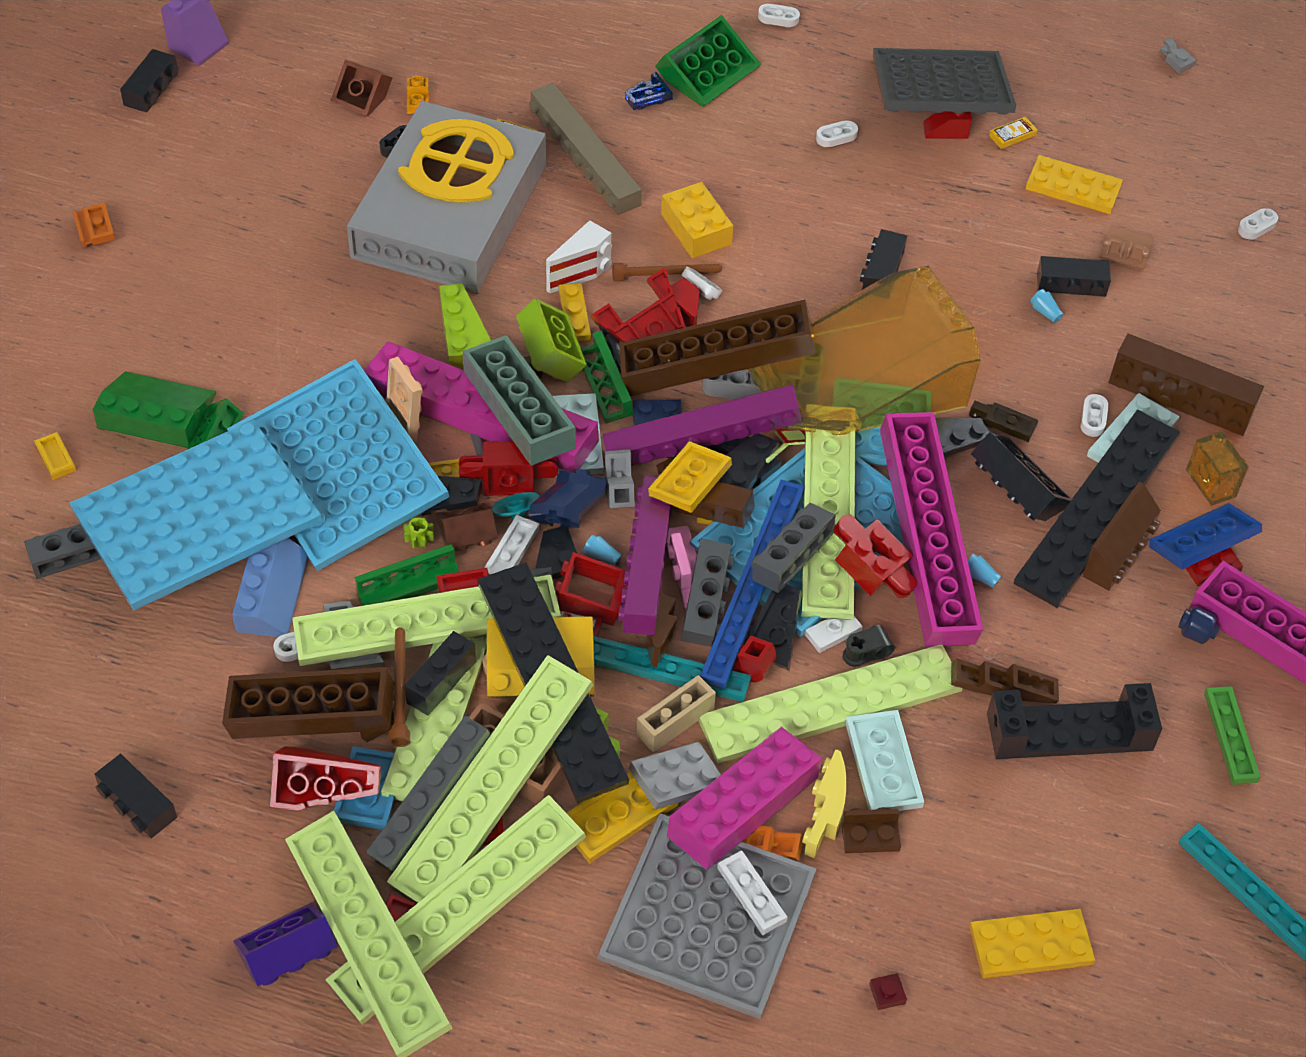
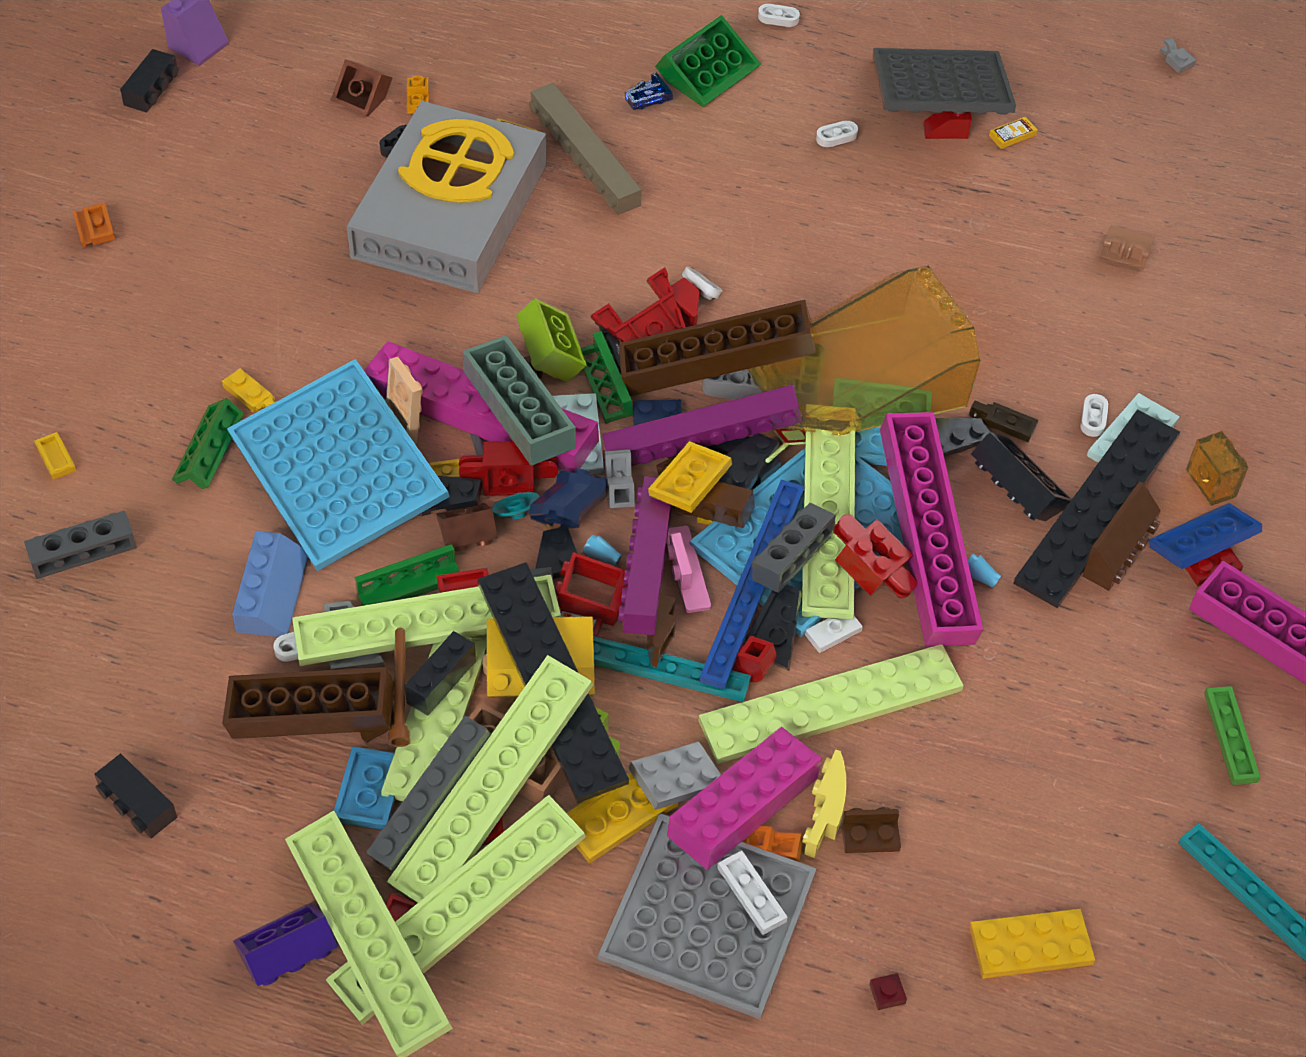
(152, 408): green slope -> none
(194, 514): medium azure plate -> none
(248, 391): none -> yellow hinge
(318, 778): red wedge -> none
(418, 532): lime gear -> none
(460, 322): lime wedge -> none
(513, 545): white plate -> none
(574, 305): yellow plate -> none
(580, 257): white slope -> none
(623, 271): dark orange piece -> none
(675, 713): tan brick -> none
(697, 220): yellow brick -> none
(709, 555): dark grey brick -> none
(867, 646): pearl dark grey piece -> none
(884, 761): light aqua plate -> none
(886, 257): black brick -> none
(992, 677): reddish brown slope -> none
(1046, 305): medium azure cone -> none
(1073, 276): black brick -> none
(1074, 184): yellow plate -> none
(1074, 728): black plate -> none
(1185, 384): reddish brown brick -> none
(1198, 625): dark blue head -> none
(1258, 224): white plate -> none

